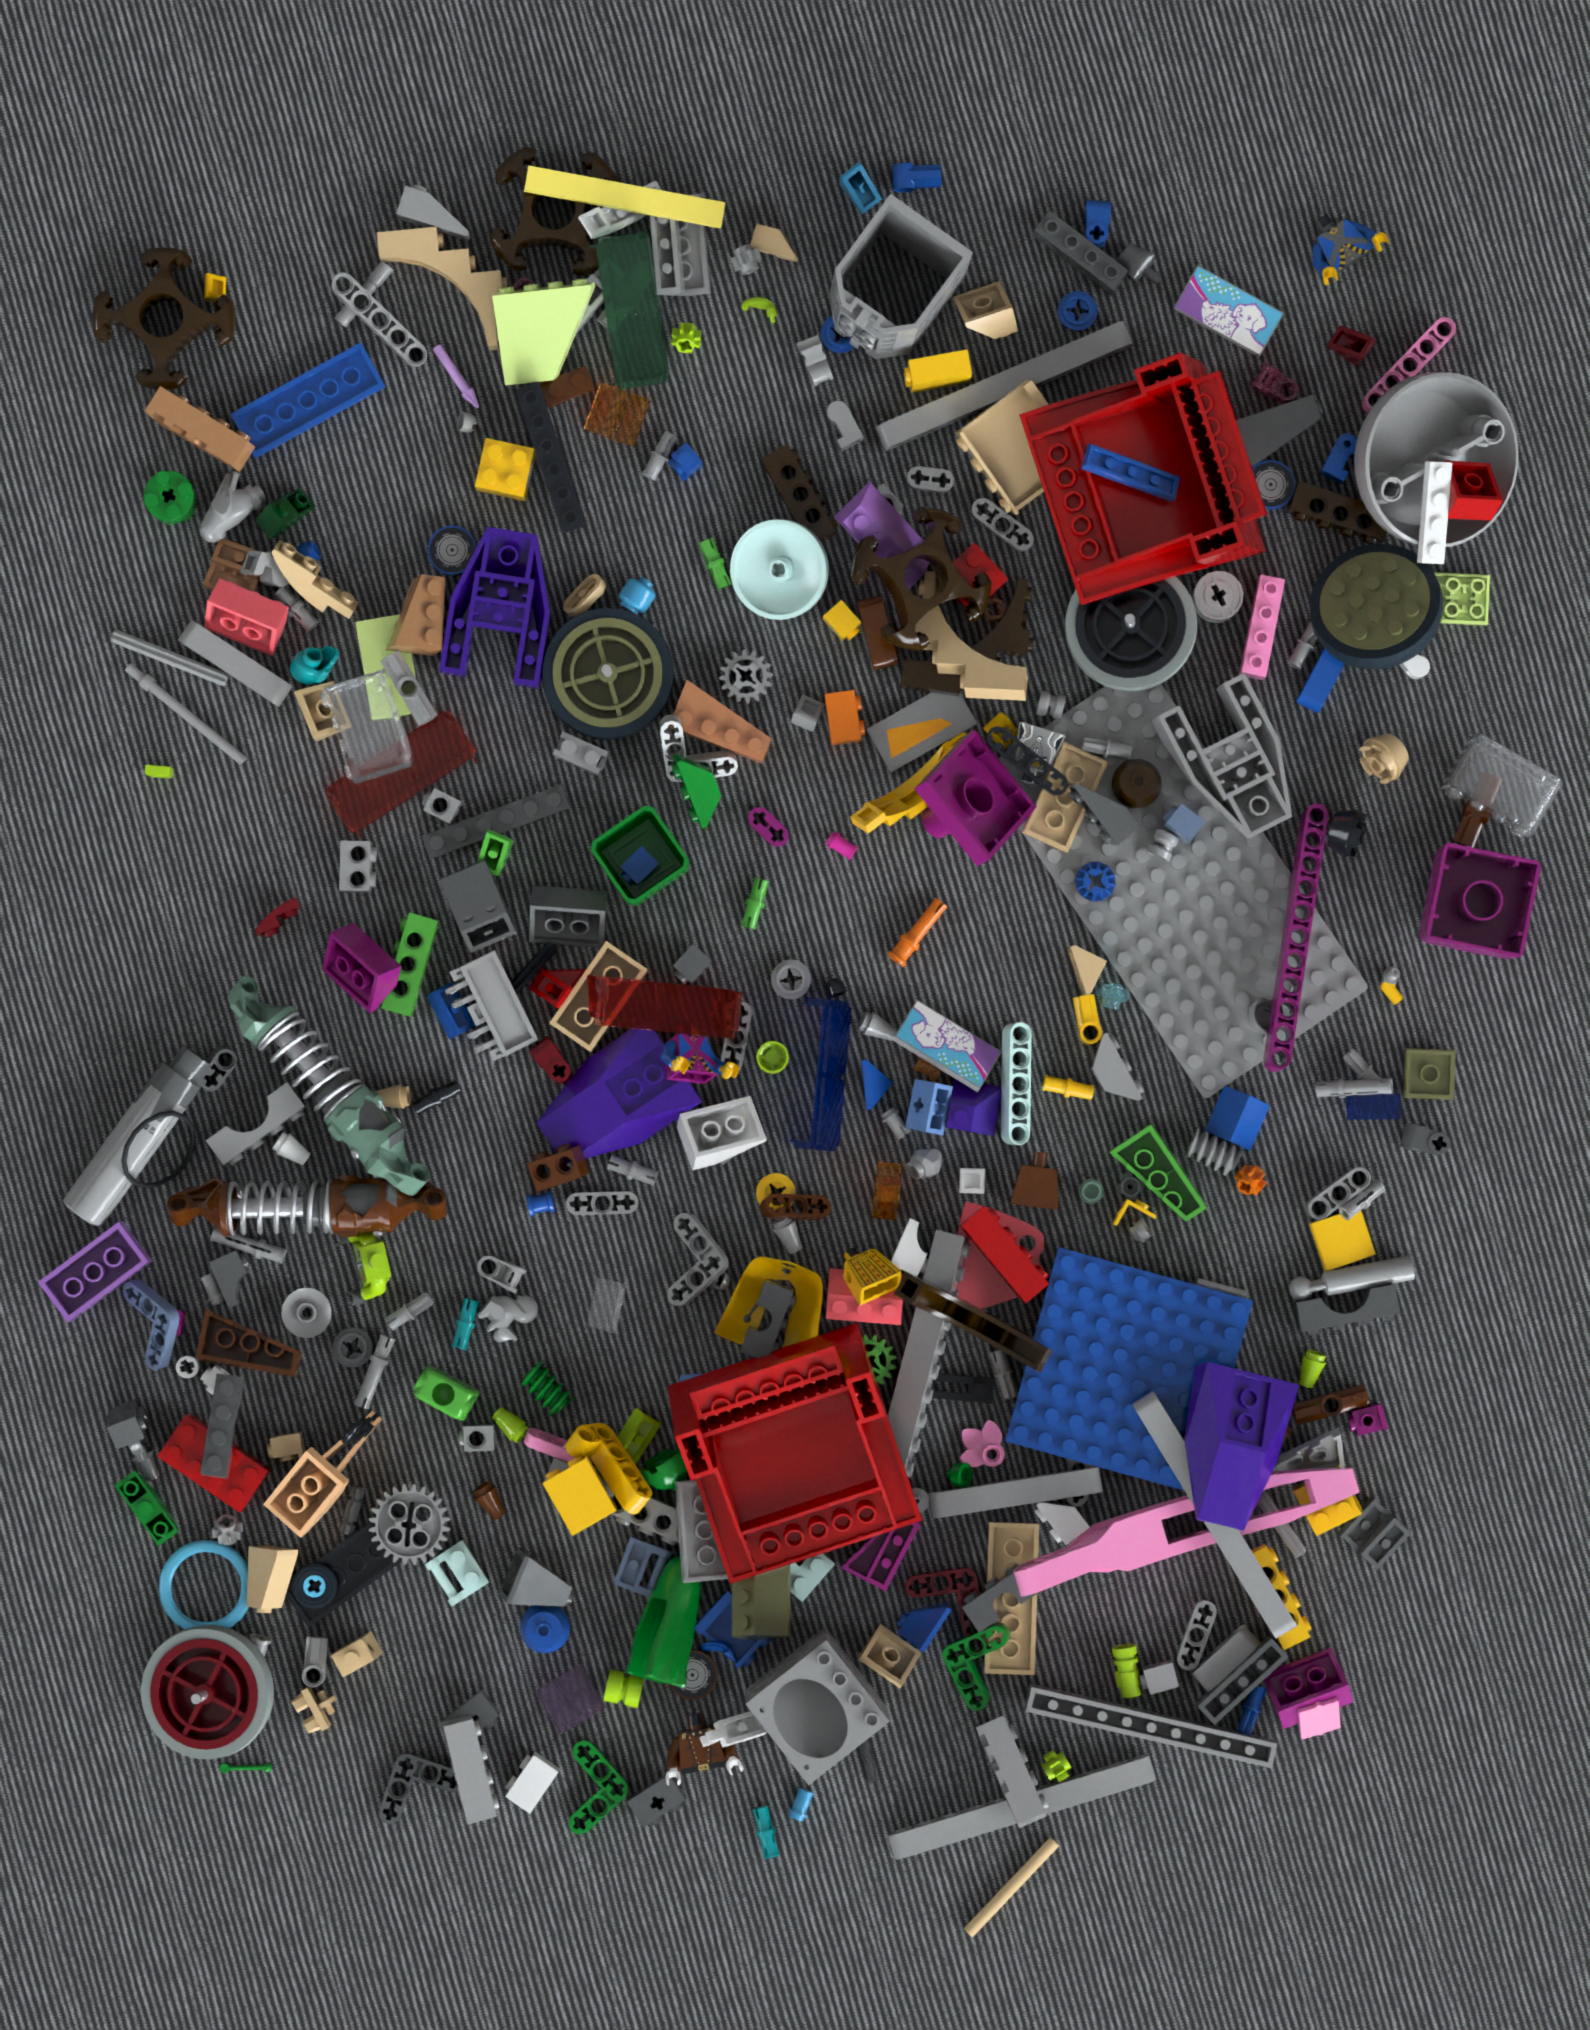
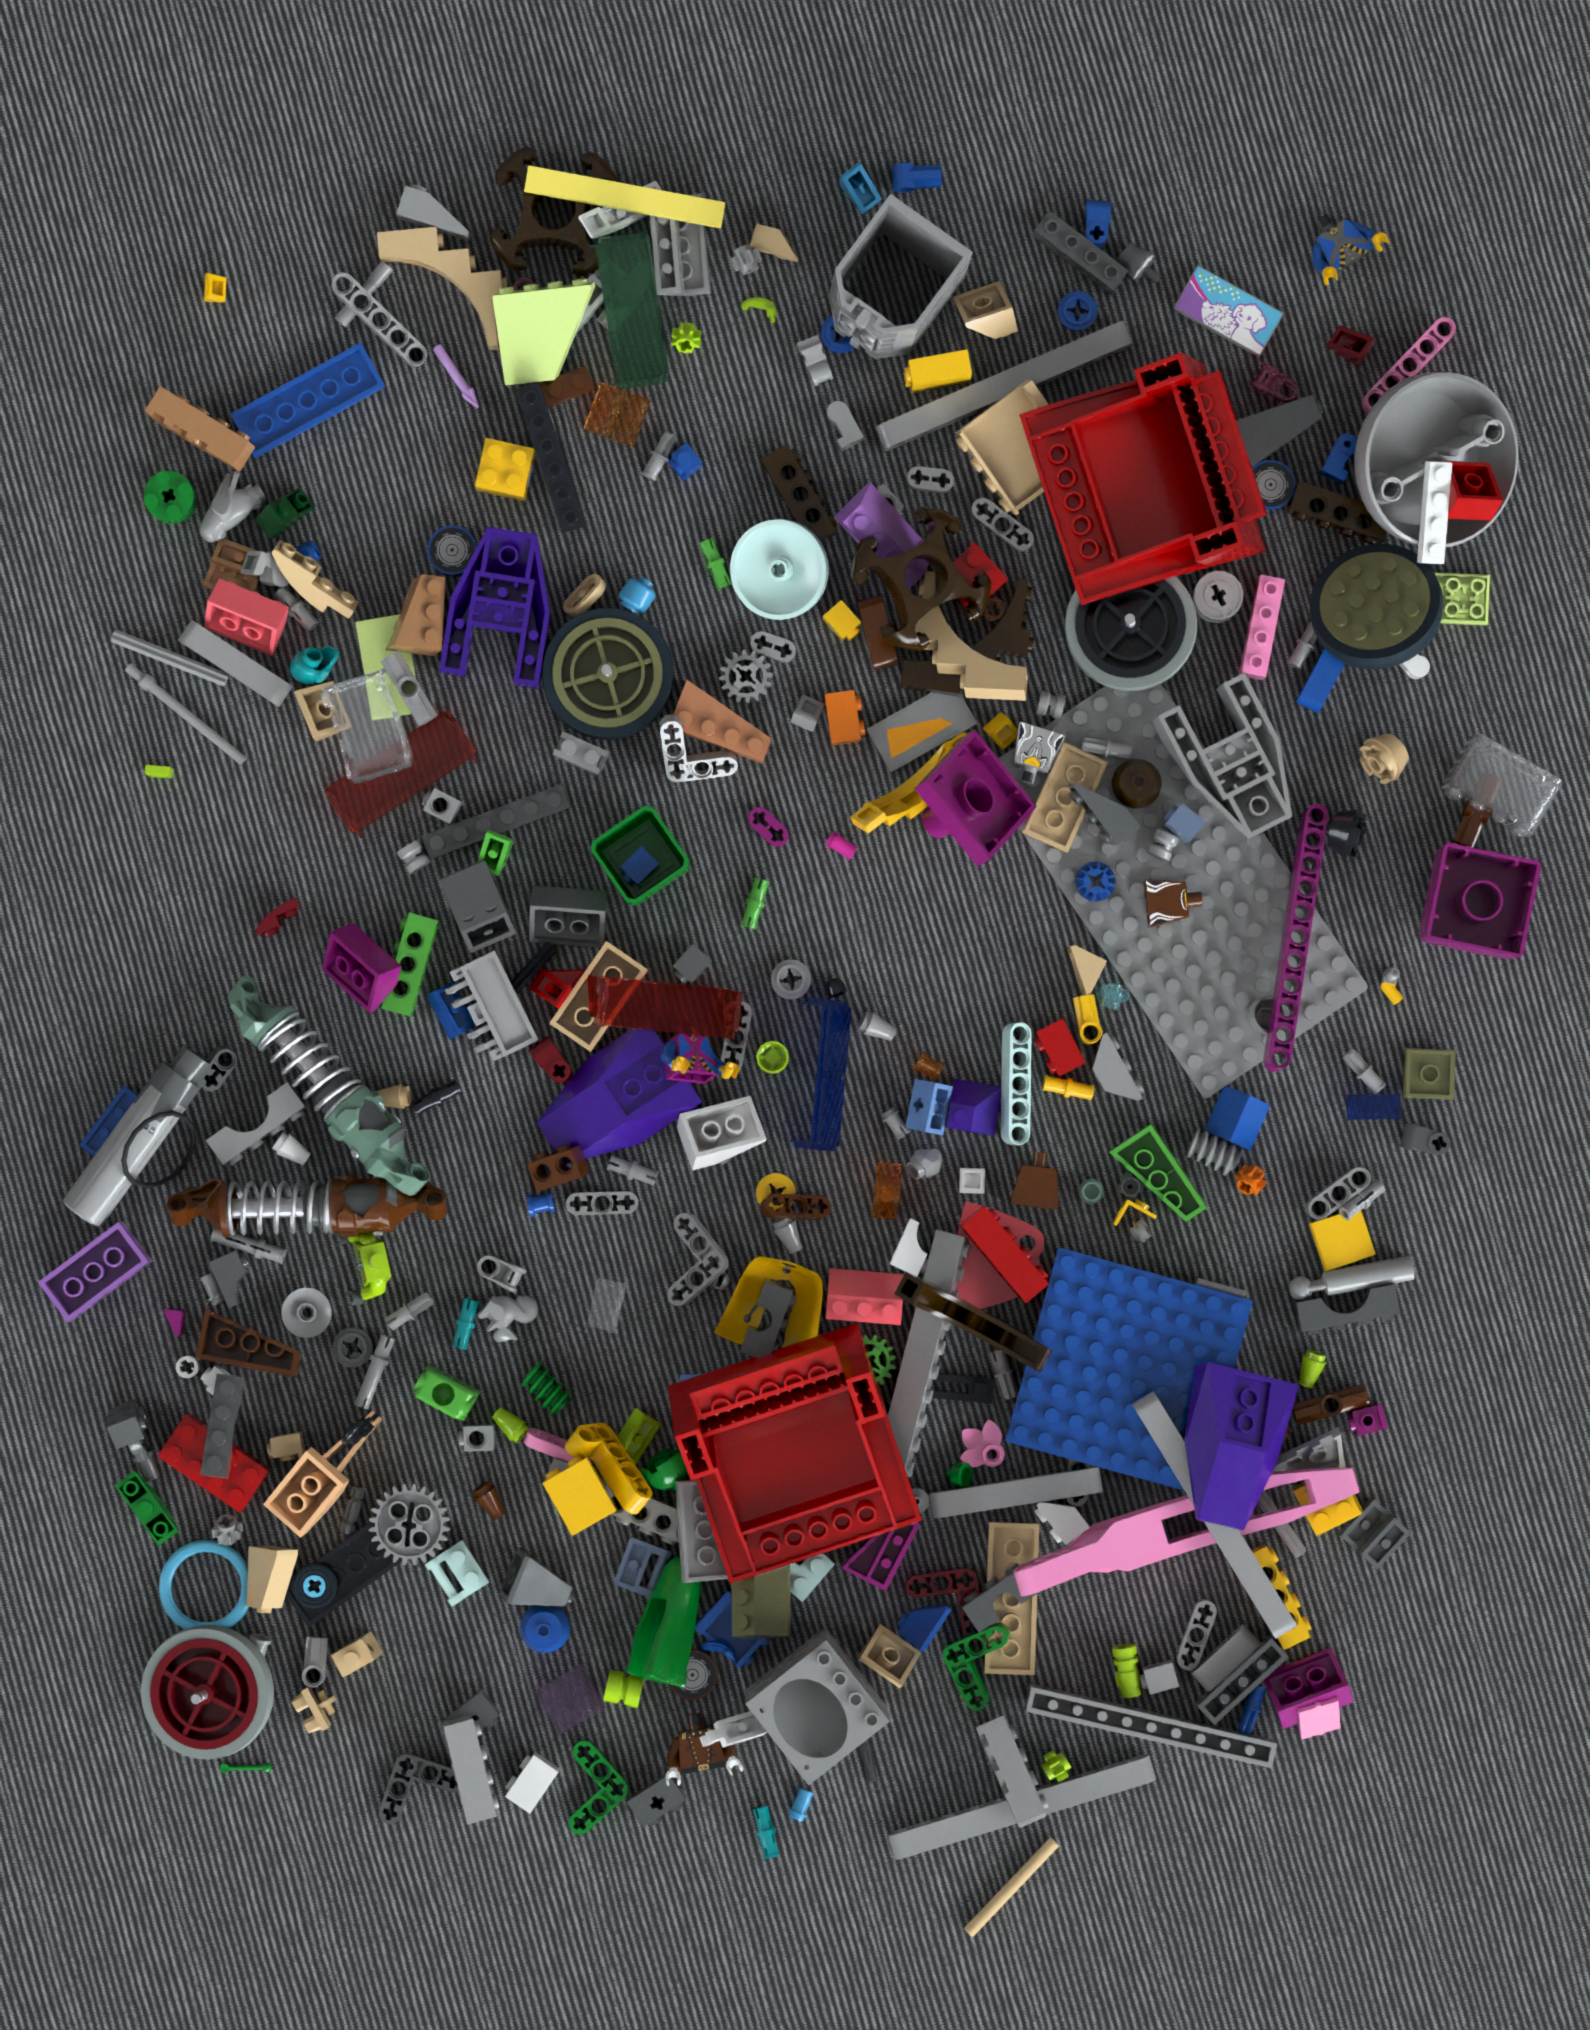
(108, 1120): none -> blue tile
(160, 289): dark brown piece -> none
(164, 1319): sand blue beam -> none
(349, 866): light grey brick -> none
(413, 857): none -> light grey wheel
(466, 422): light grey hinge -> none
(698, 788): green slope -> none
(774, 641): none -> light grey beam
(869, 1274): yellow torso -> none
(874, 1084): blue slope -> none
(909, 941): orange pin -> none
(947, 1045): tile -> none
(1029, 758): black beam -> none
(1059, 1048): none -> red brick
(1130, 472): blue tile -> none
(1168, 901): none -> reddish brown torso
(1354, 1087): light grey pin -> none

